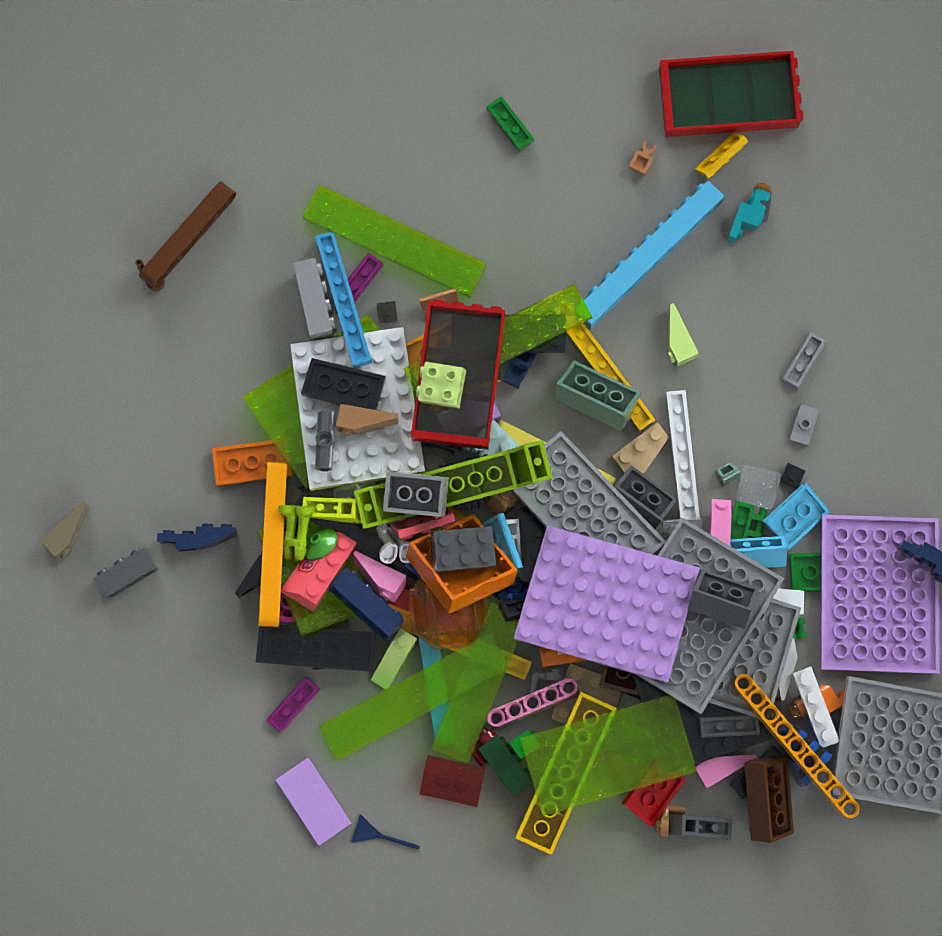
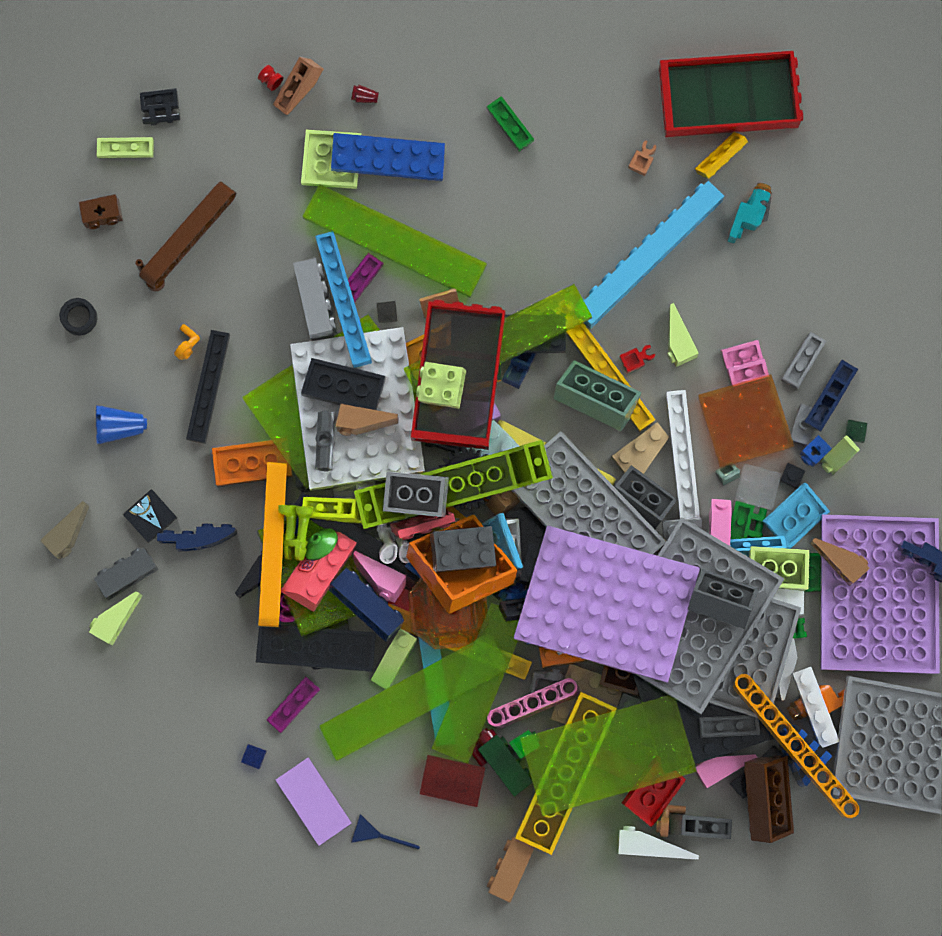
(66, 308): none -> black tyre
(91, 210): none -> reddish brown brick
(112, 621): none -> yellowish green slope
(117, 424): none -> blue cone
(125, 147): none -> yellowish green plate
(150, 516): none -> black tile
(158, 101): none -> black plate
(185, 348): none -> light orange plate
(208, 386): none -> black plate
(253, 756): none -> clear blue tile
(271, 78): none -> red wheel
(298, 84): none -> nougat slope
(317, 162): none -> yellowish green plate
(364, 95): none -> dark red cone
(387, 157): none -> blue plate
(510, 869): none -> medium nougat brick
(634, 359): none -> red plate
(639, 843): none -> white slope
(744, 362): none -> bright pink slope
(745, 421): none -> clear orange plate
(787, 563): none -> yellowish green slope
(817, 444): none -> blue brick
(831, 395): none -> dark blue slope
(839, 455): none -> yellowish green slope
(844, 562): none -> medium nougat slope
(856, 430): none -> clear green plate

